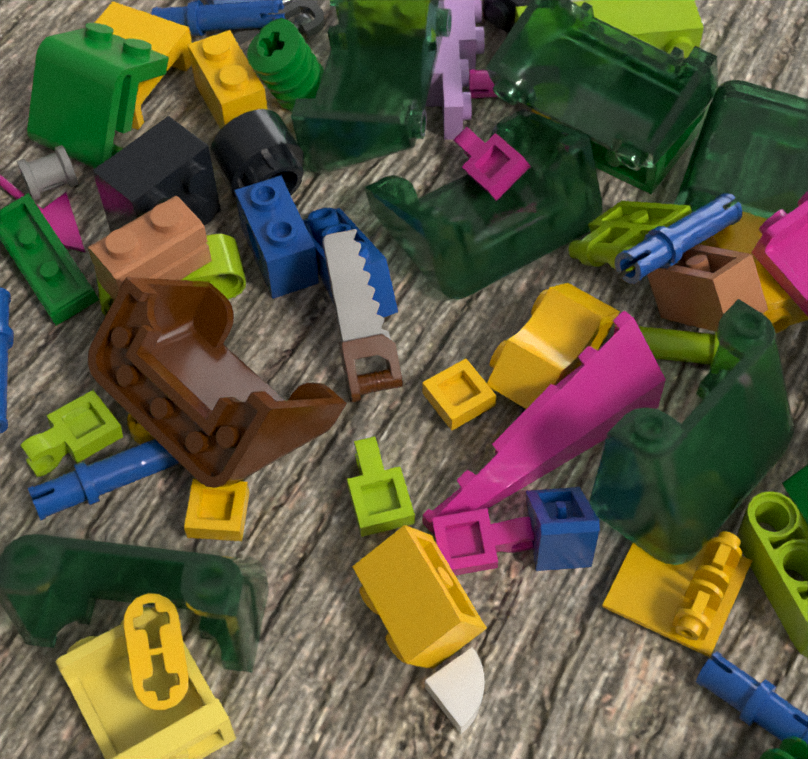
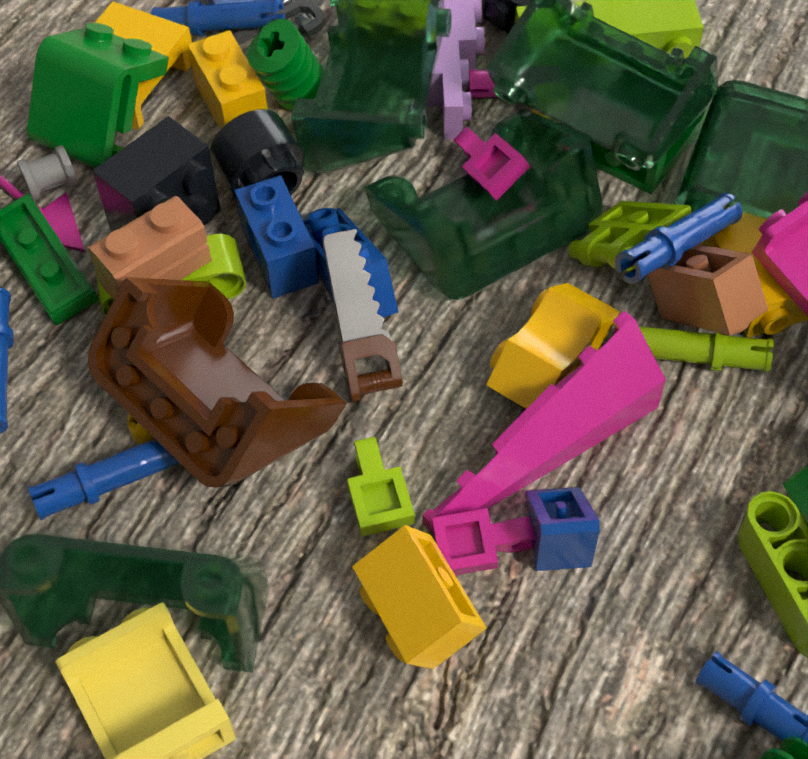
(75, 429): lime plate -> none
(170, 647): yellow beam -> none
(217, 511): yellow plate -> none
(458, 394): yellow plate -> none
(459, 689): white tile -> none
(680, 482): clear green windscreen -> none
(684, 599): yellow hinge -> none

